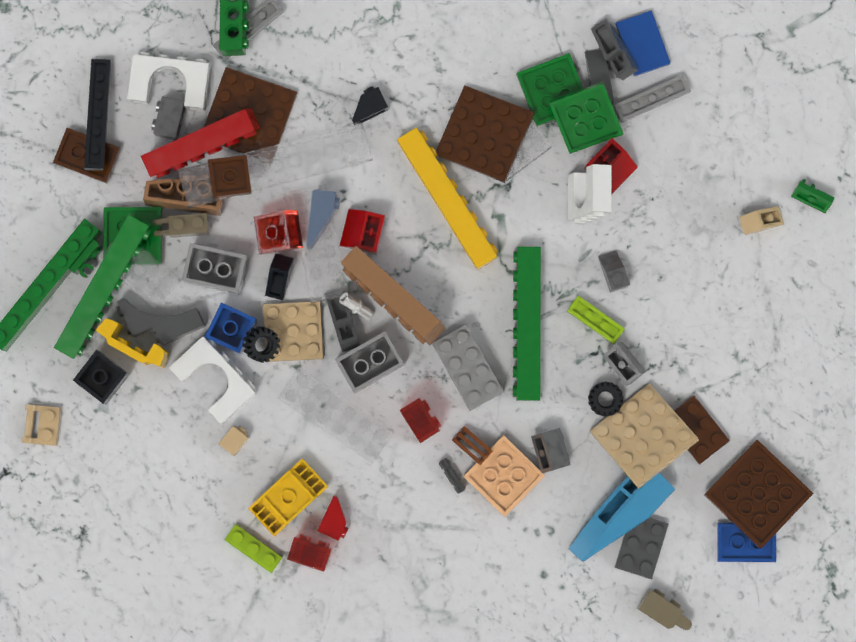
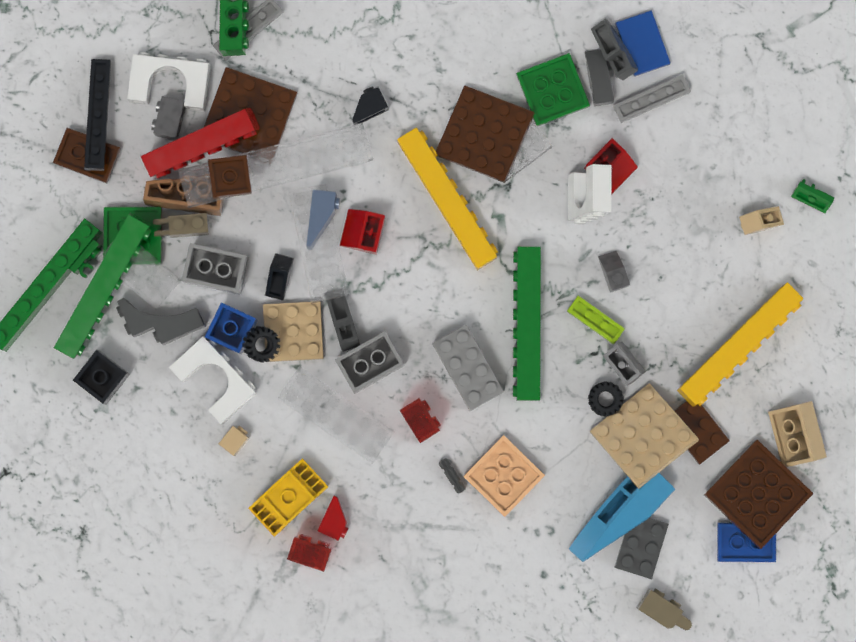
(48, 425): tan plate -> none
(111, 331): yellow plate -> none
(253, 548): lime plate -> none
(278, 232): clear red brick -> none
(356, 306): white axle -> none
(391, 294): medium nougat brick -> none
(460, 435): dark orange tile -> none
(550, 450): flat silver brick -> none
(586, 117): green plate -> none
(740, 344): none -> yellow brick
(797, 434): none -> tan slope

